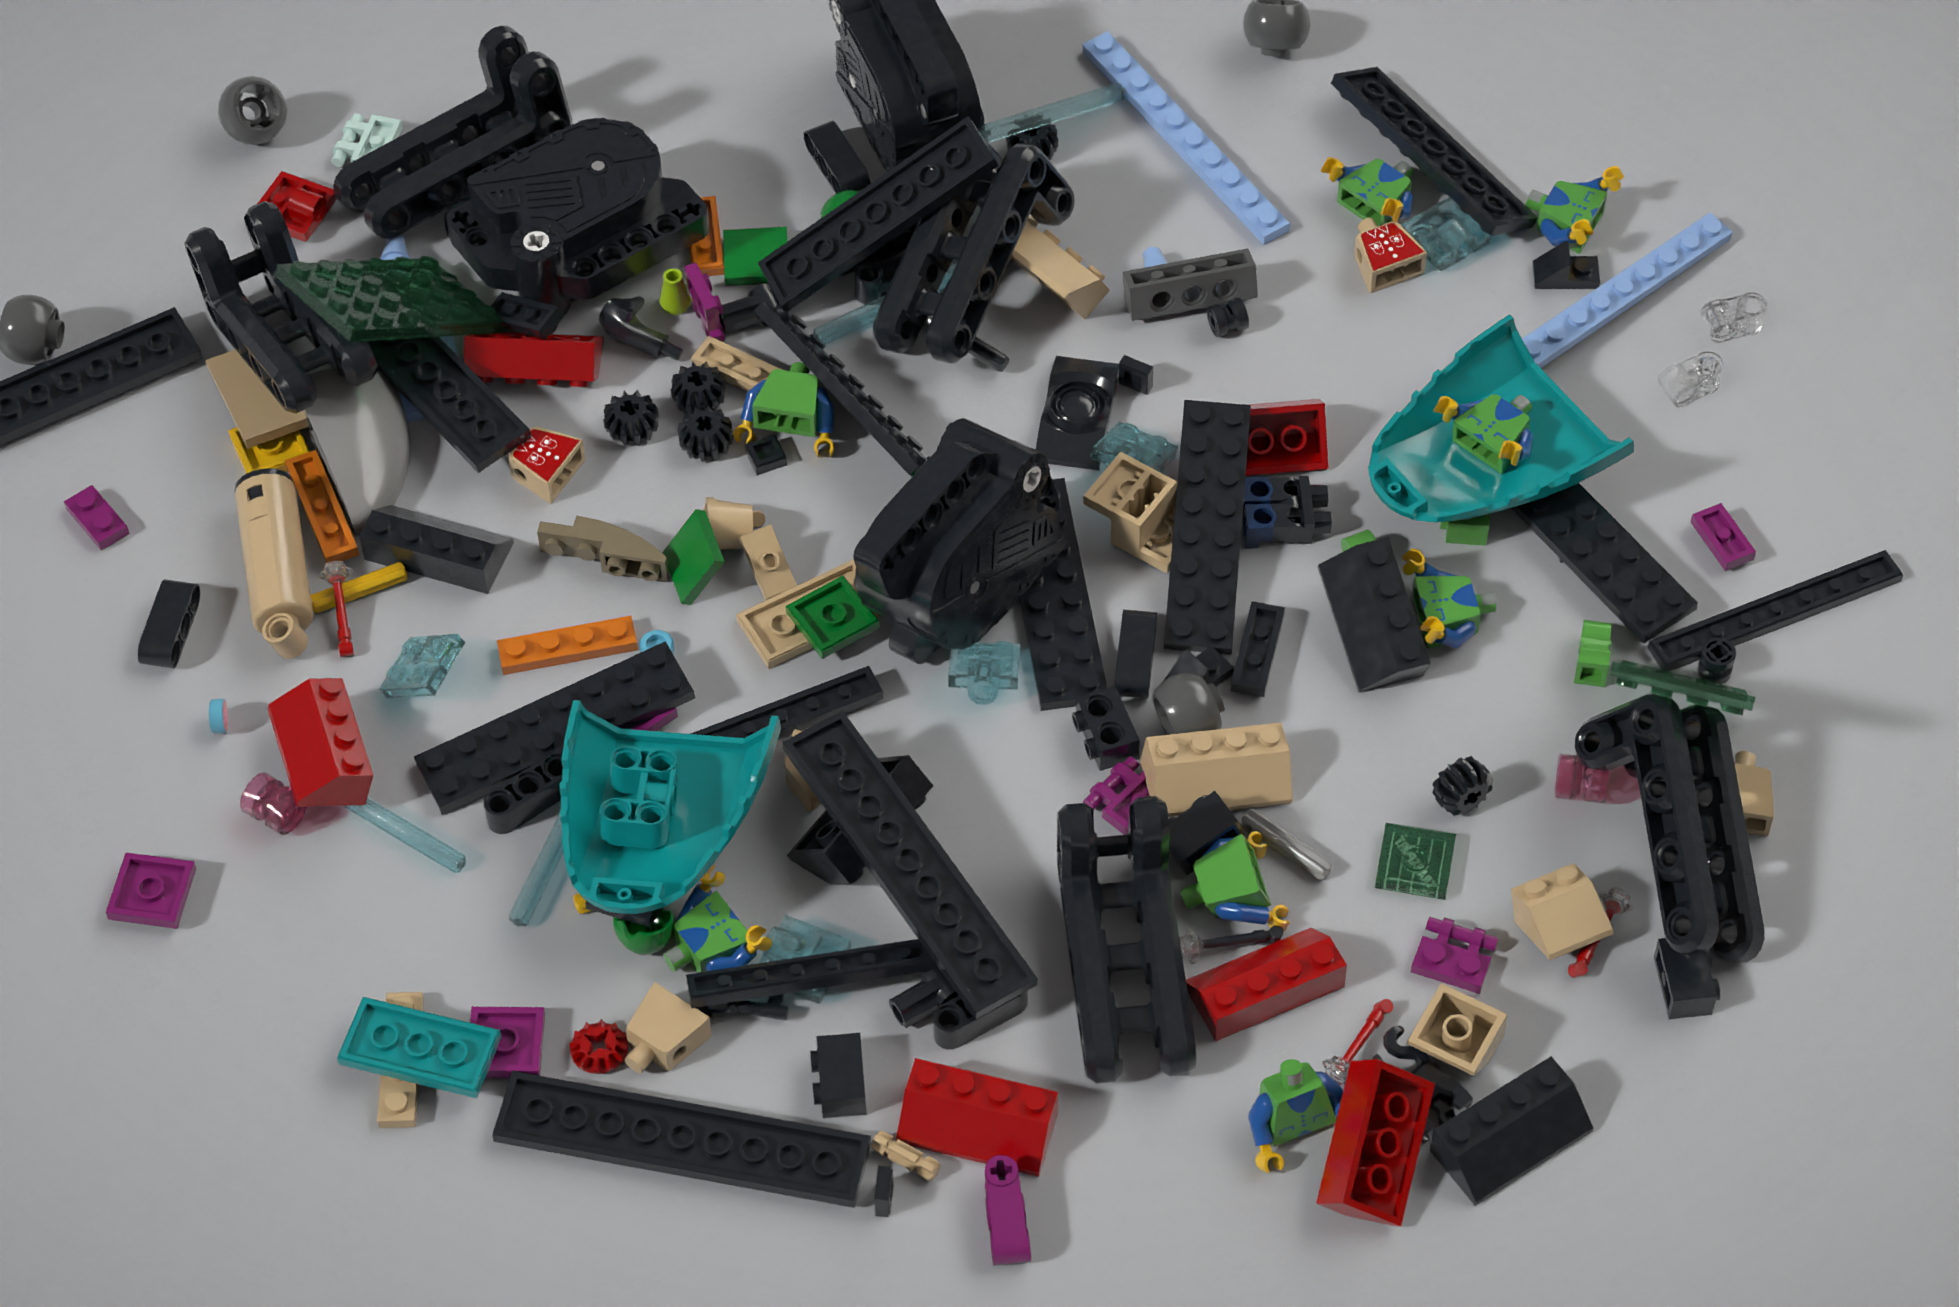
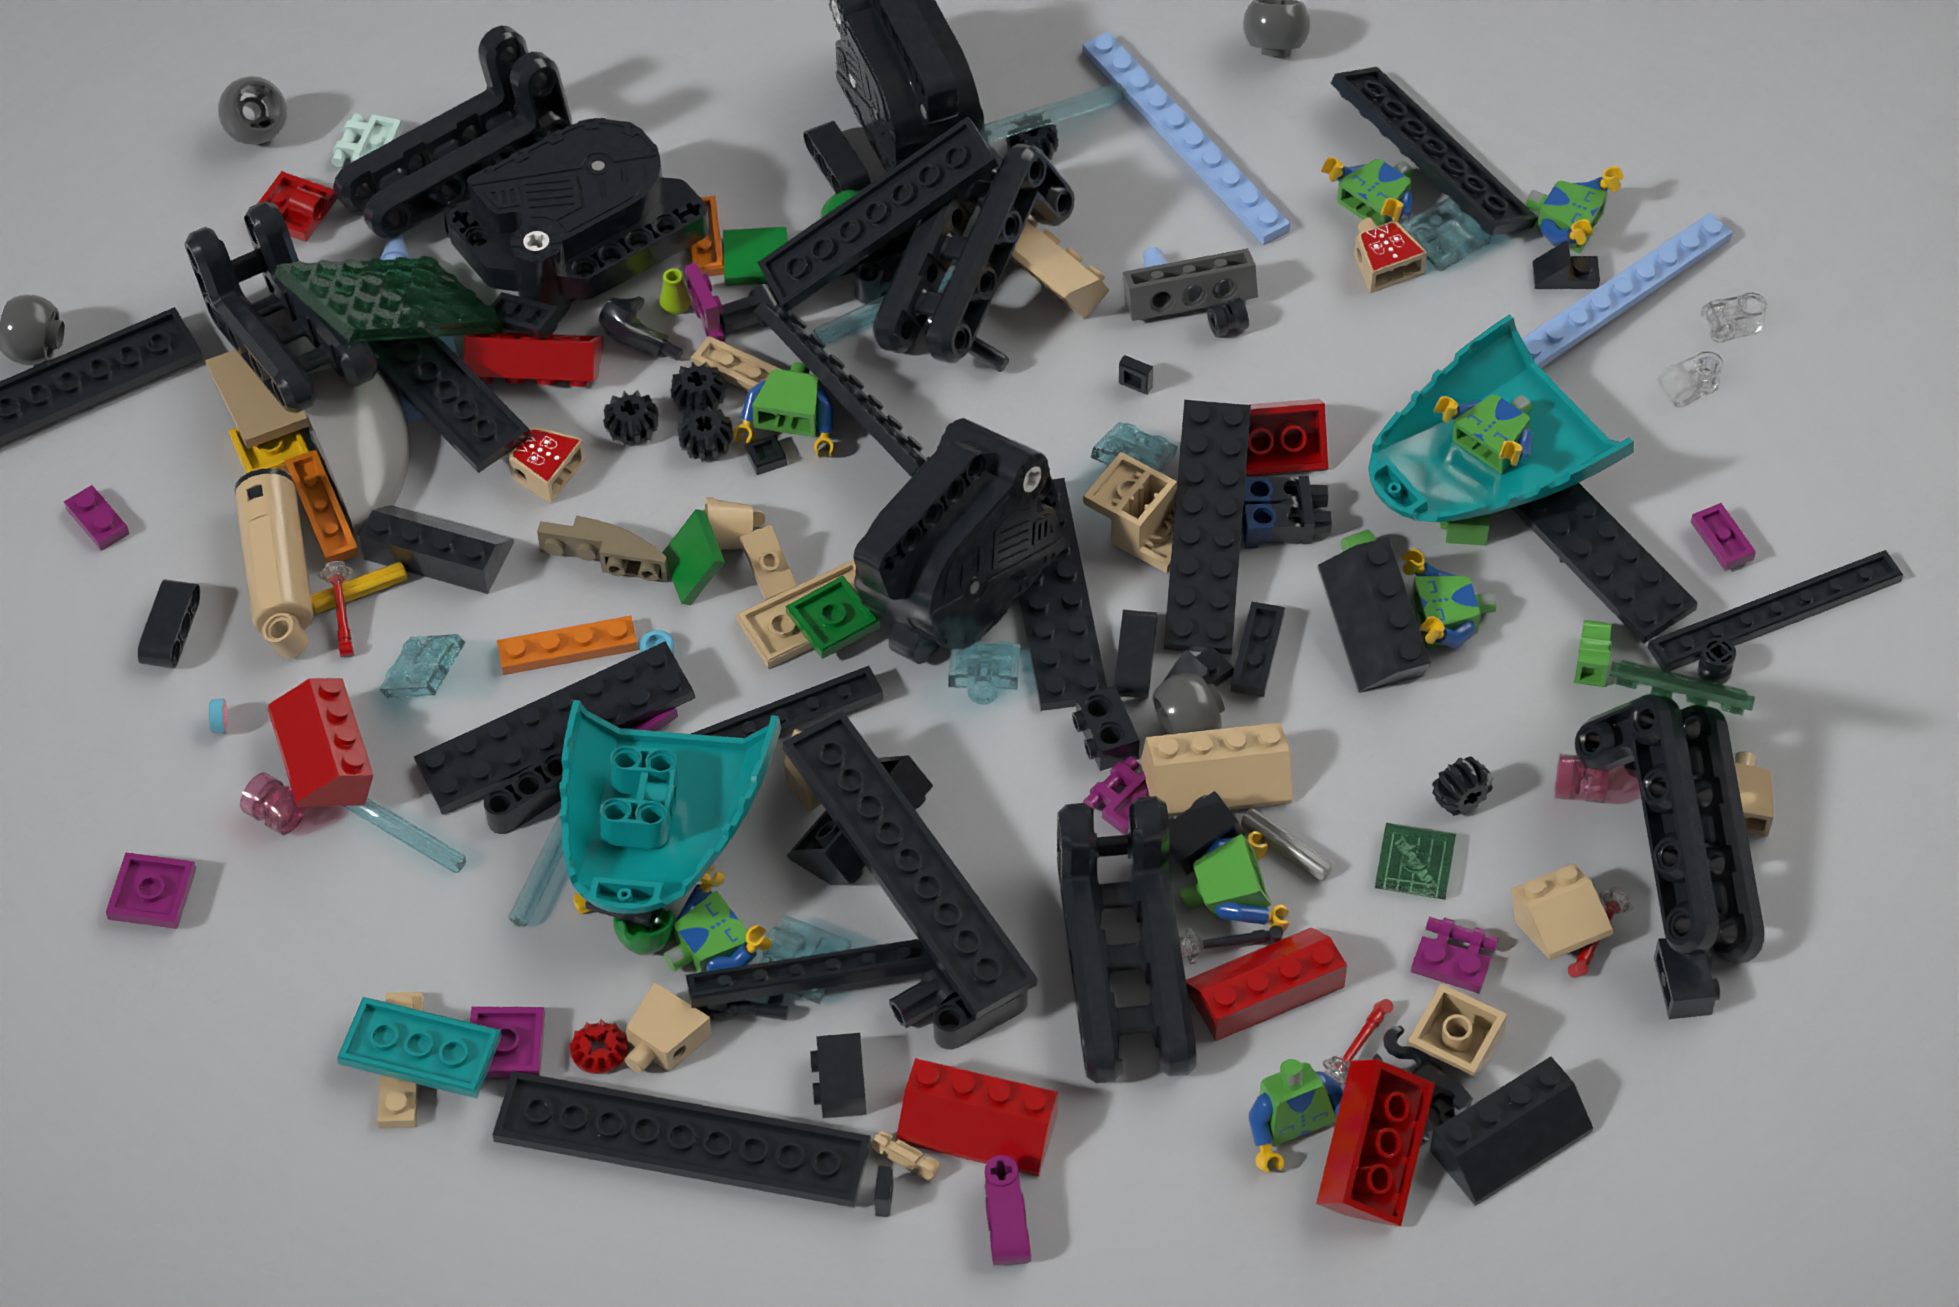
(1076, 411): black slope -> none

